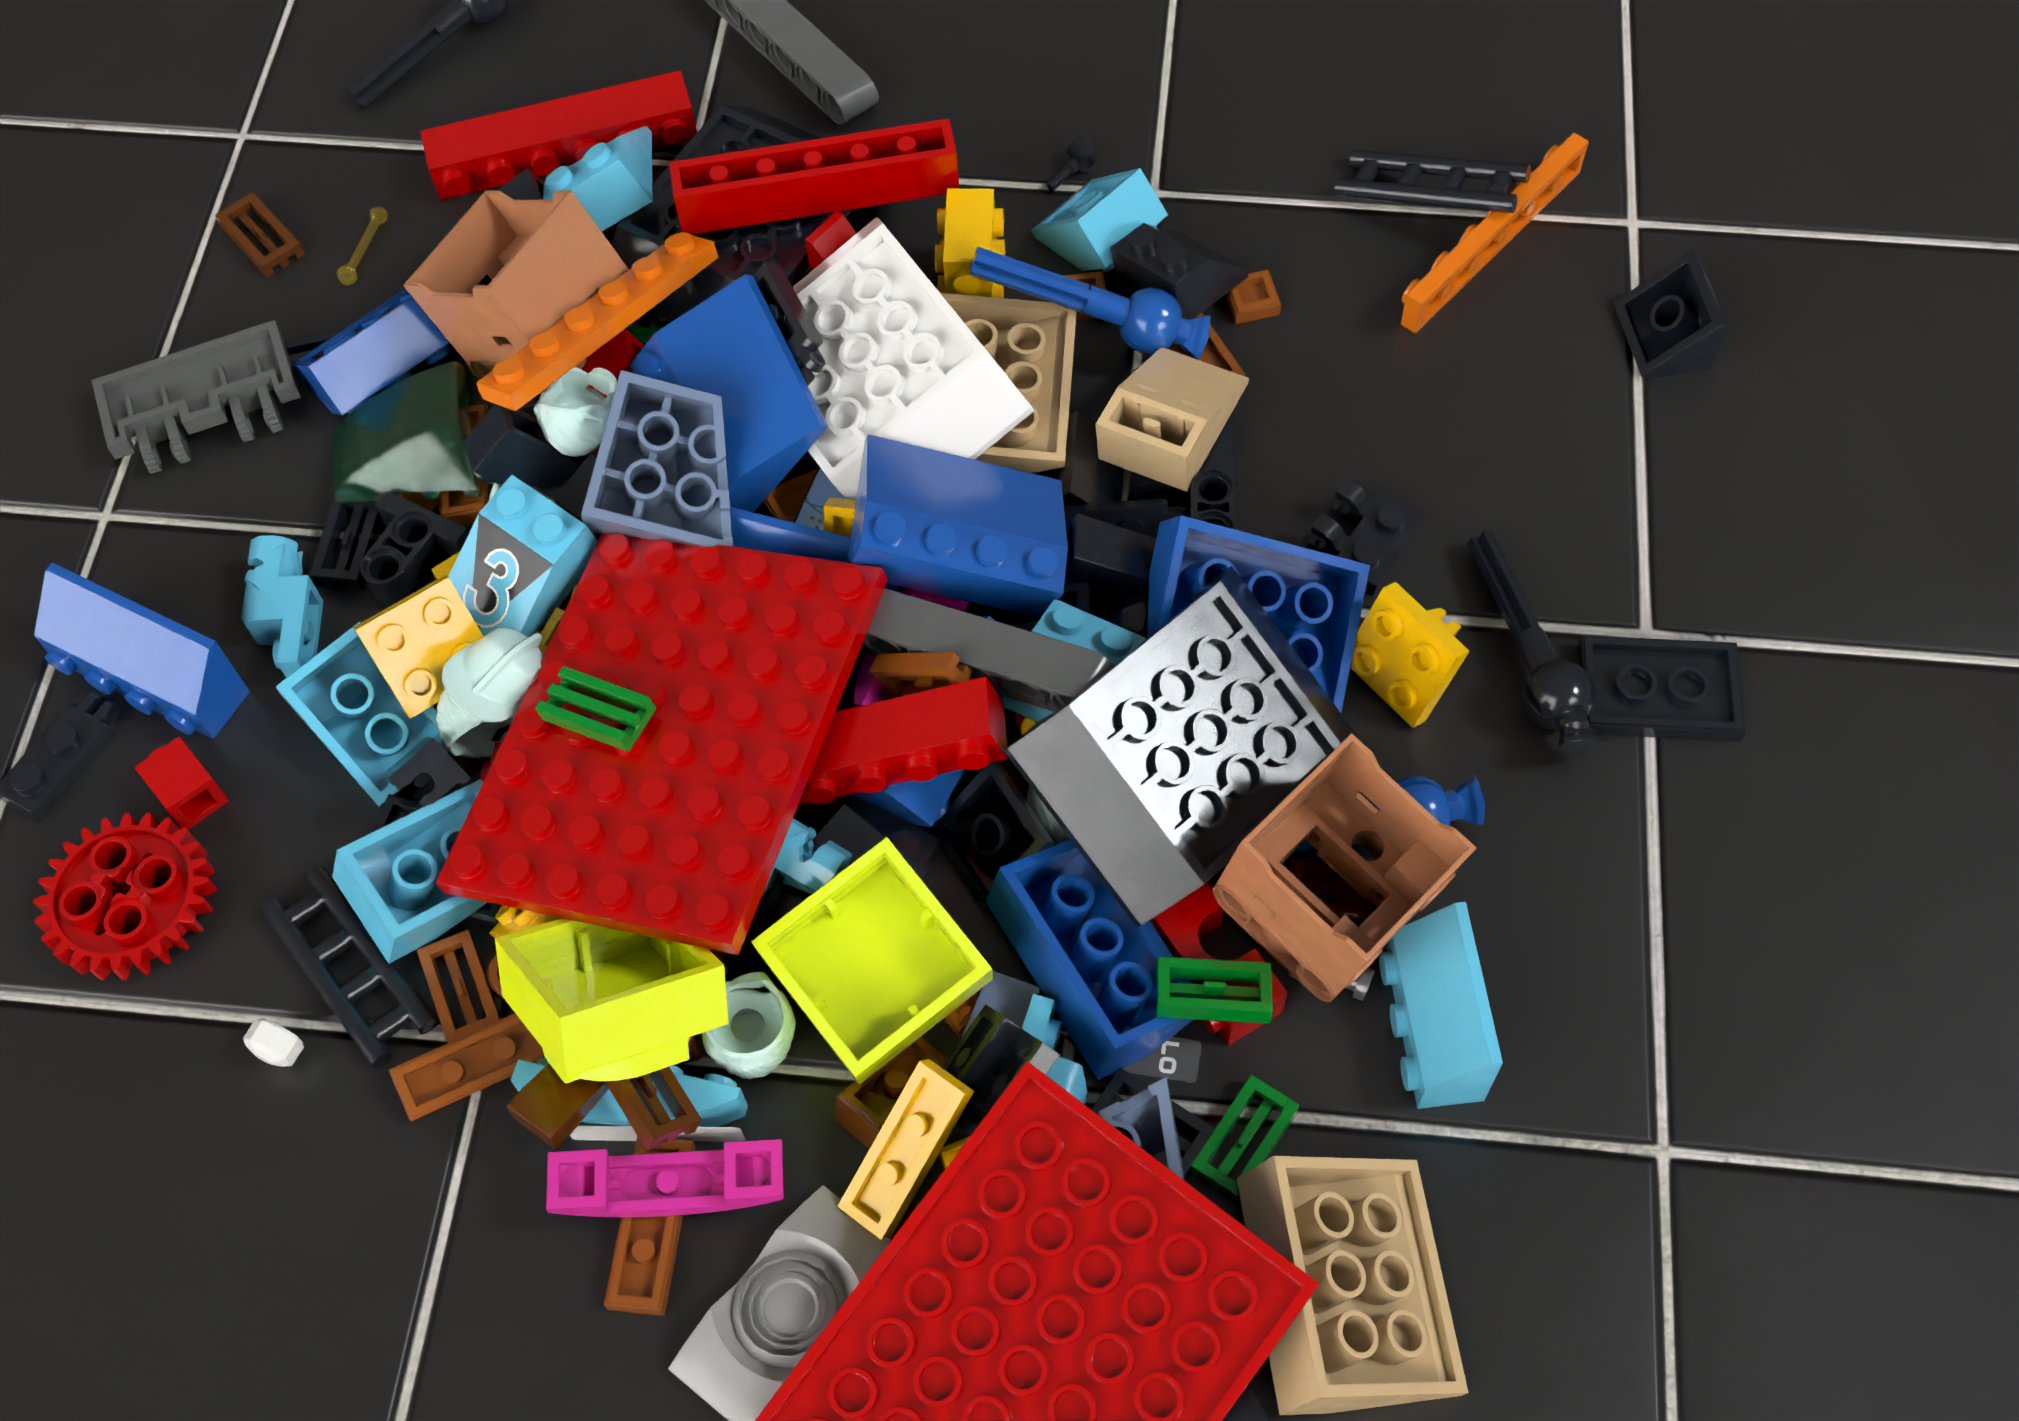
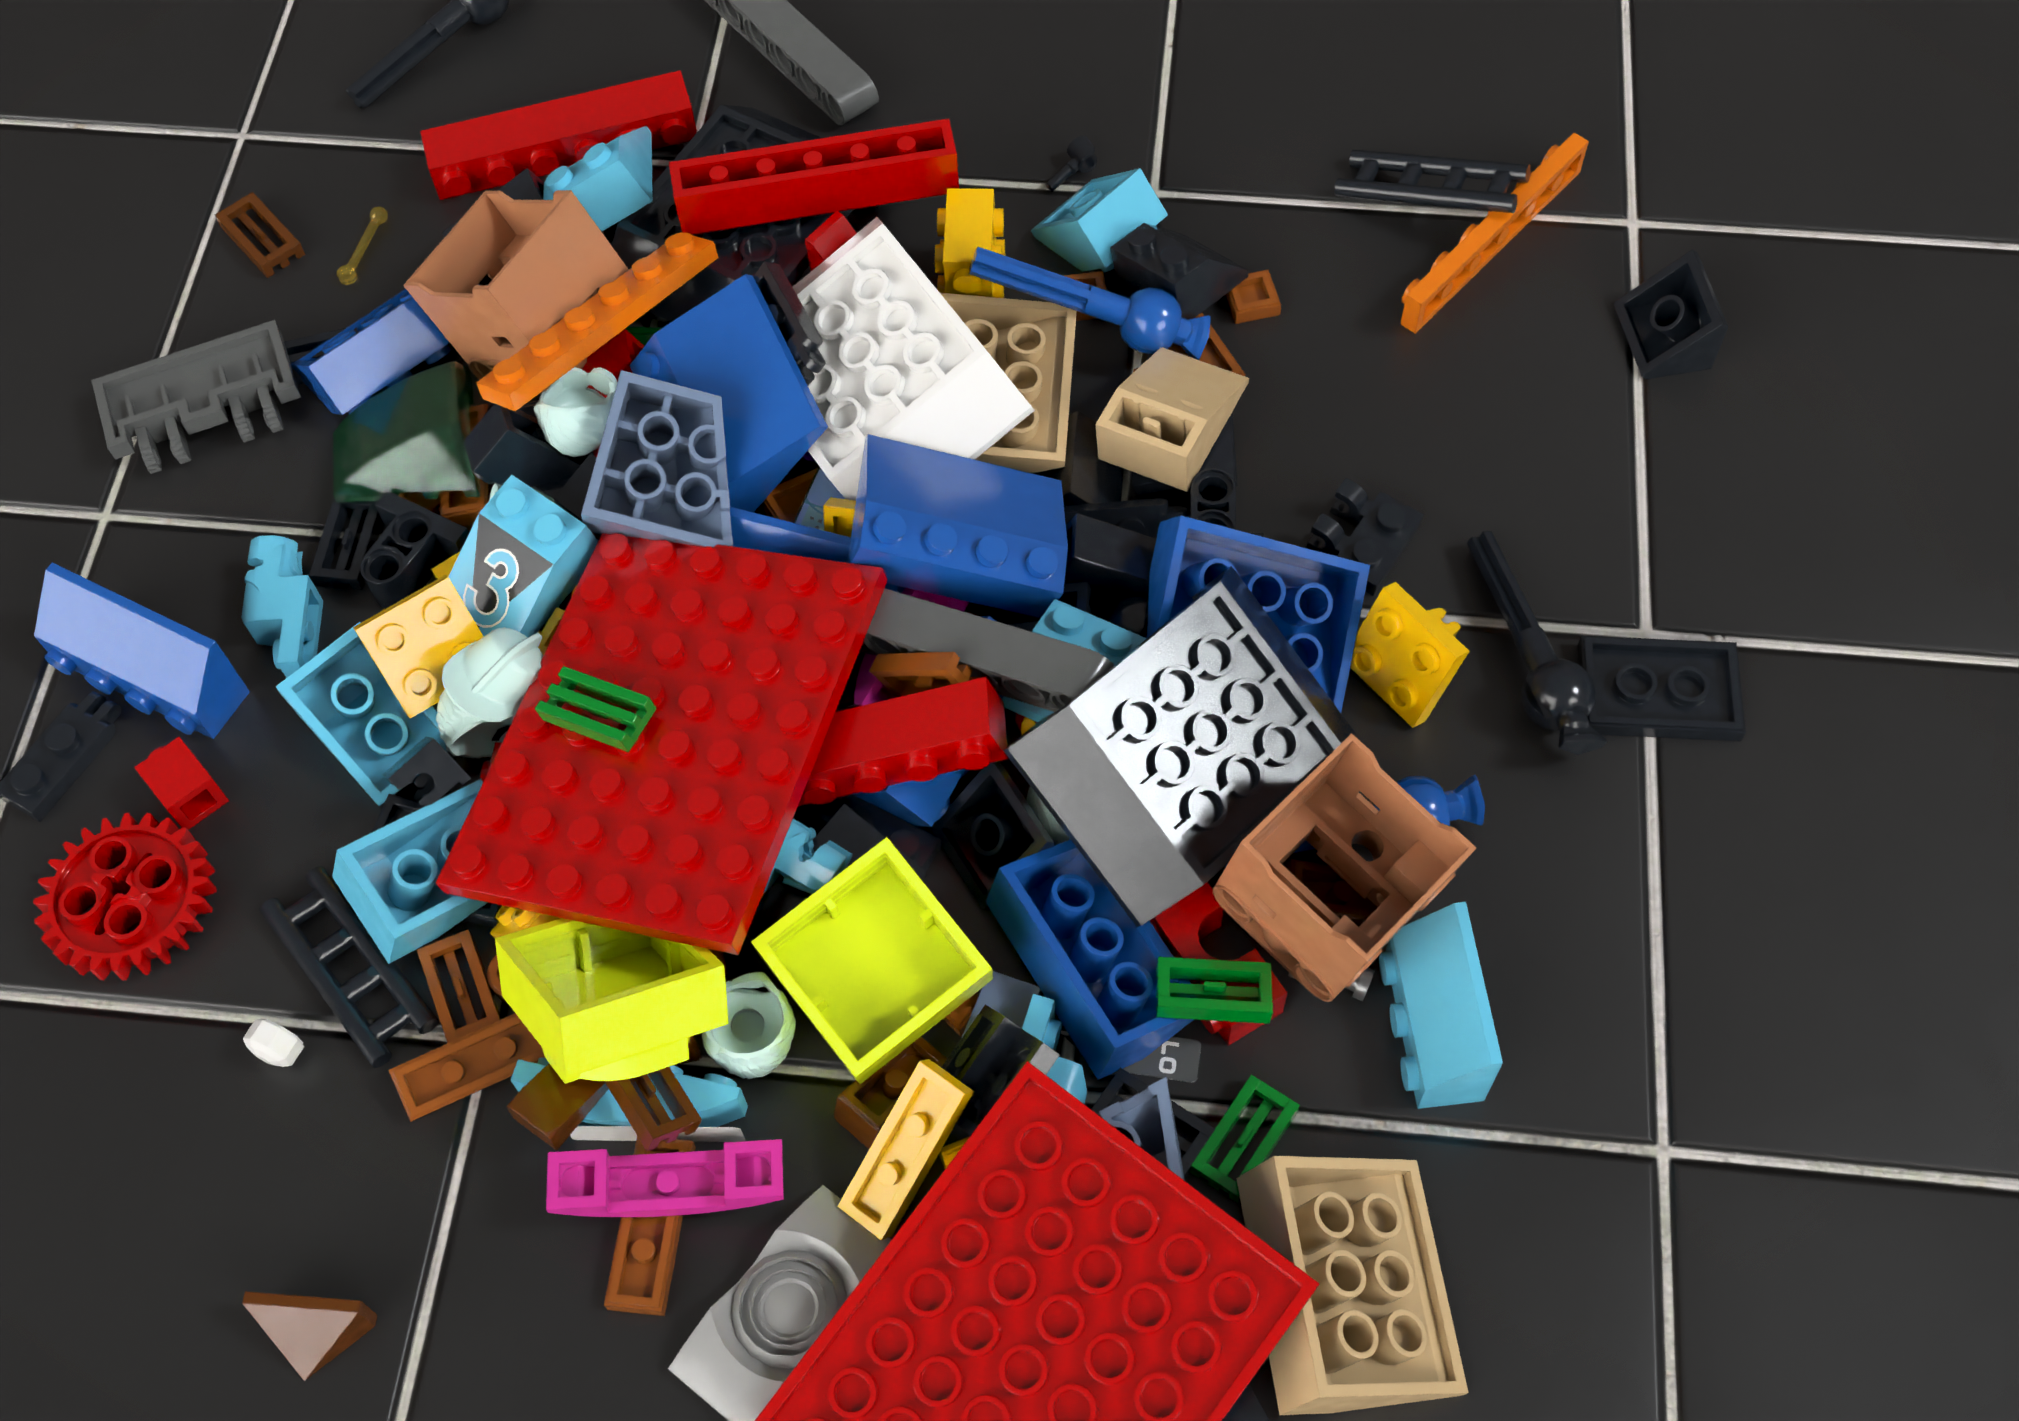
(310, 1328): none -> slope

